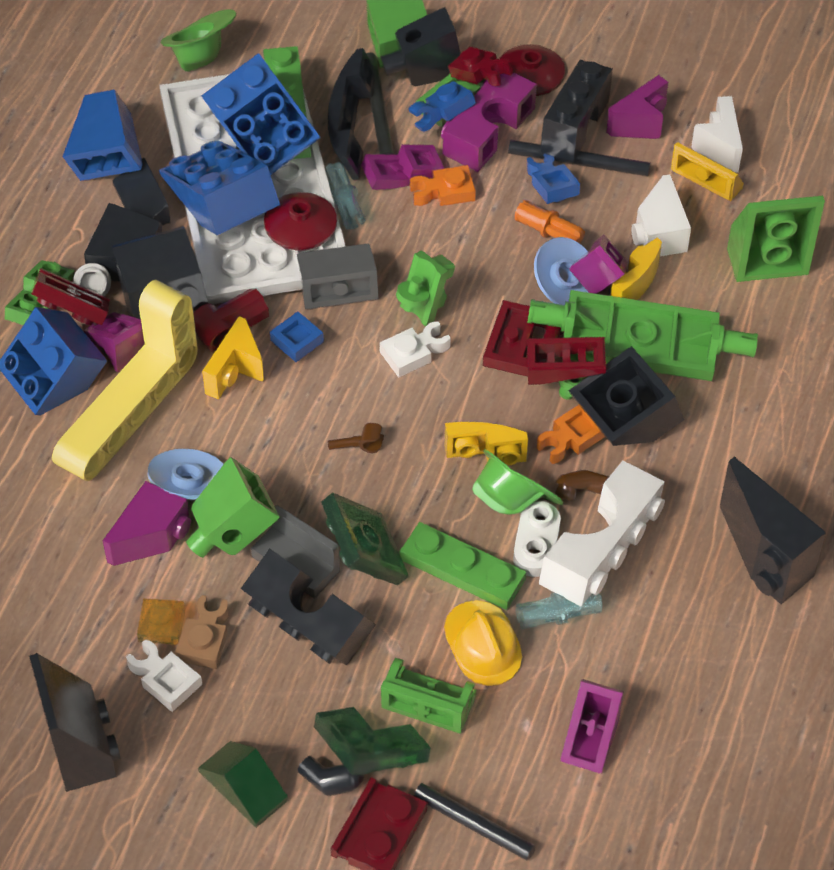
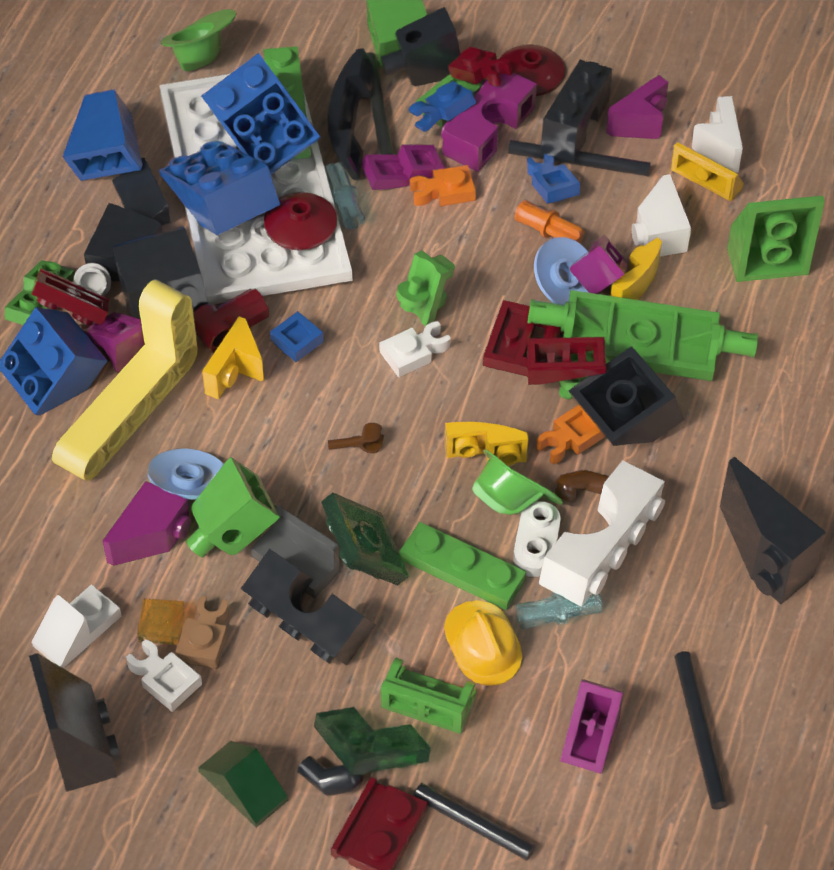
(74, 626): none -> white slope
(338, 276): dark grey panel -> none
(701, 731): none -> black bar

